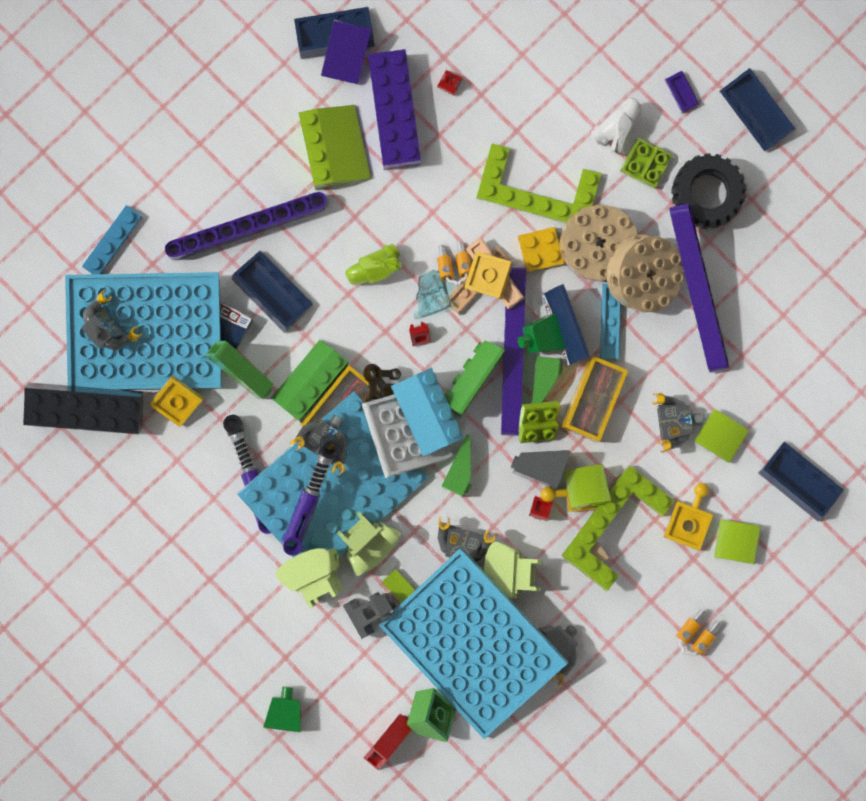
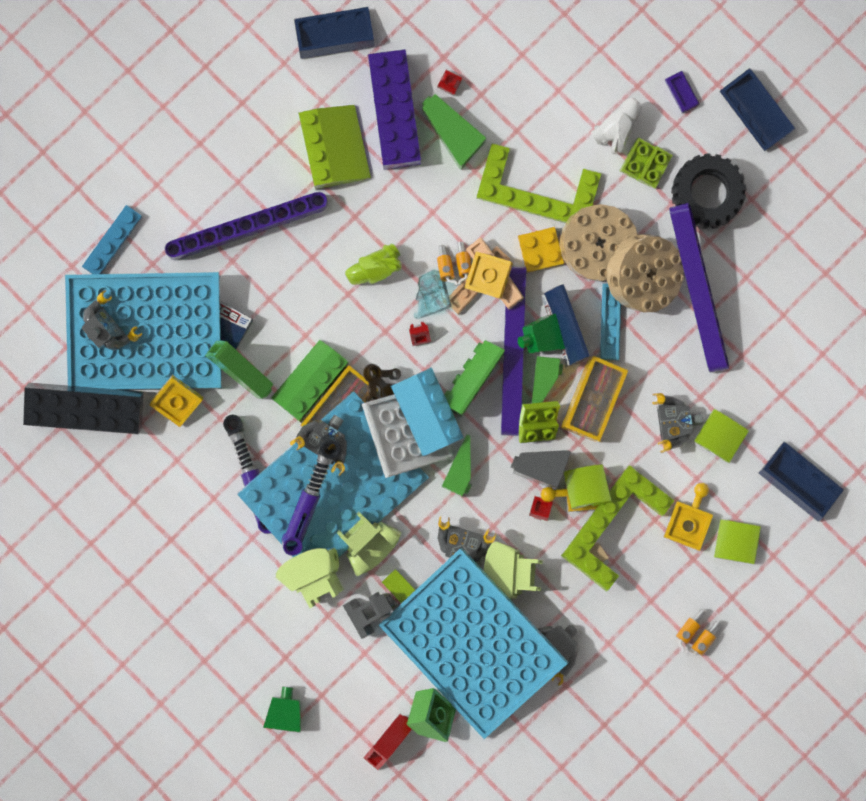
(271, 291): dark blue slope -> none
(345, 52): dark purple tile -> none
(453, 130): none -> bright green slope

